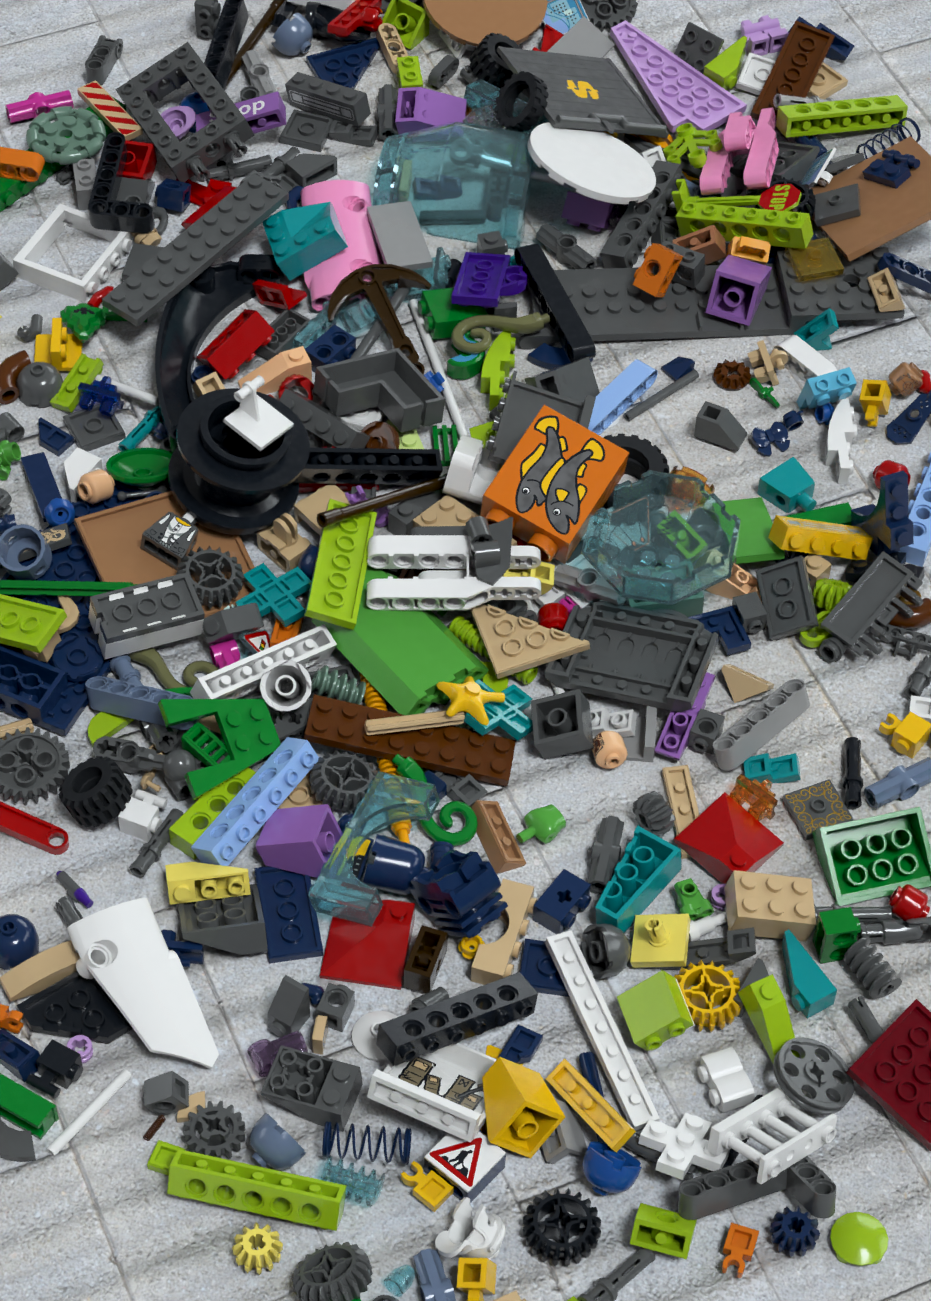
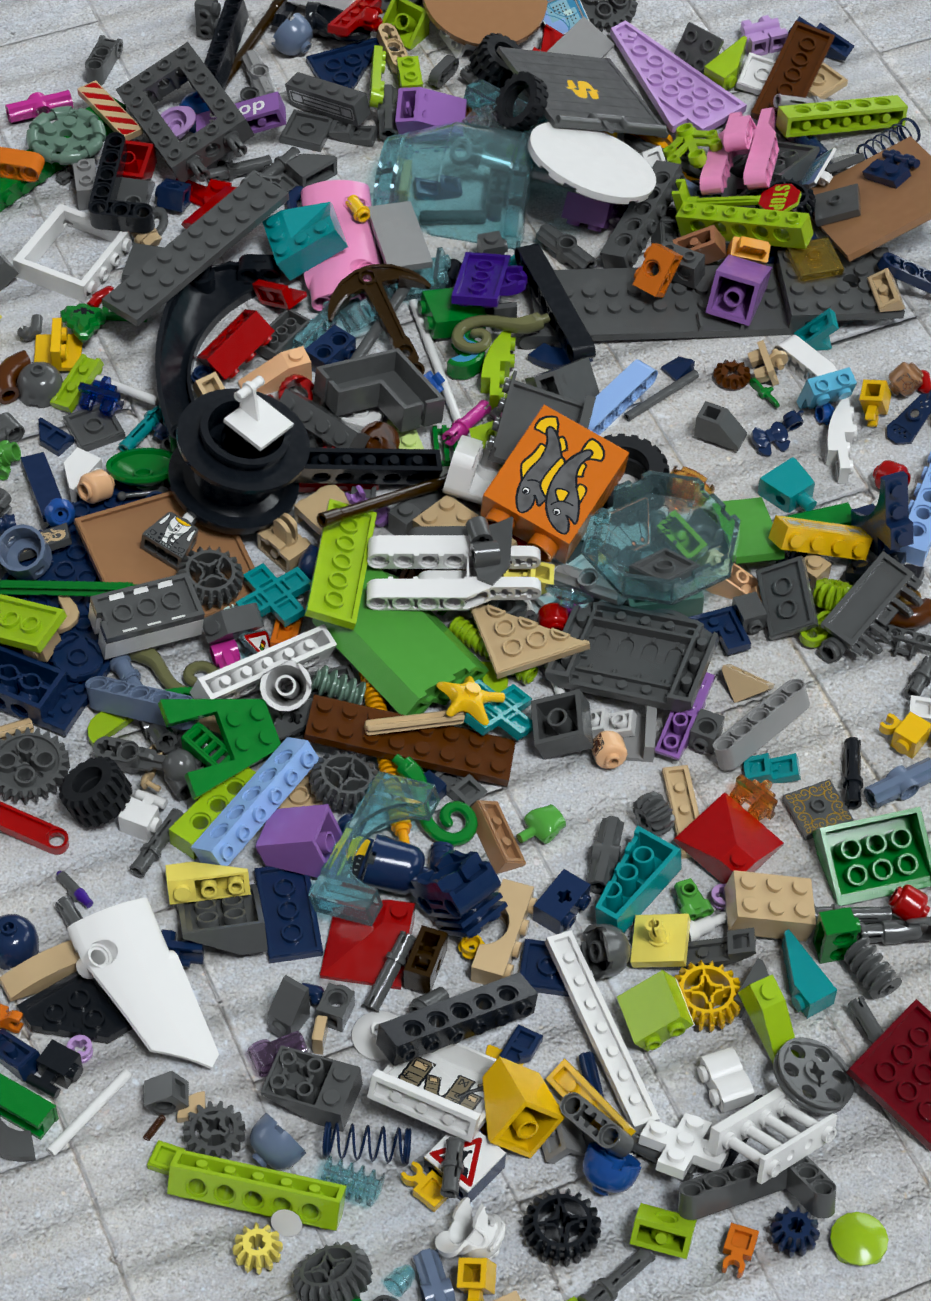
(286, 1222): none -> white sticker
(360, 212): none -> yellow pin
(376, 85): none -> lime piece
(390, 970): none -> dark grey pin
(452, 1167): none -> dark grey pin
(461, 426): none -> dark pink pin
(568, 596): none -> clear light blue dish
(608, 1131): none -> dark grey beam
(664, 565): none -> dark grey plate

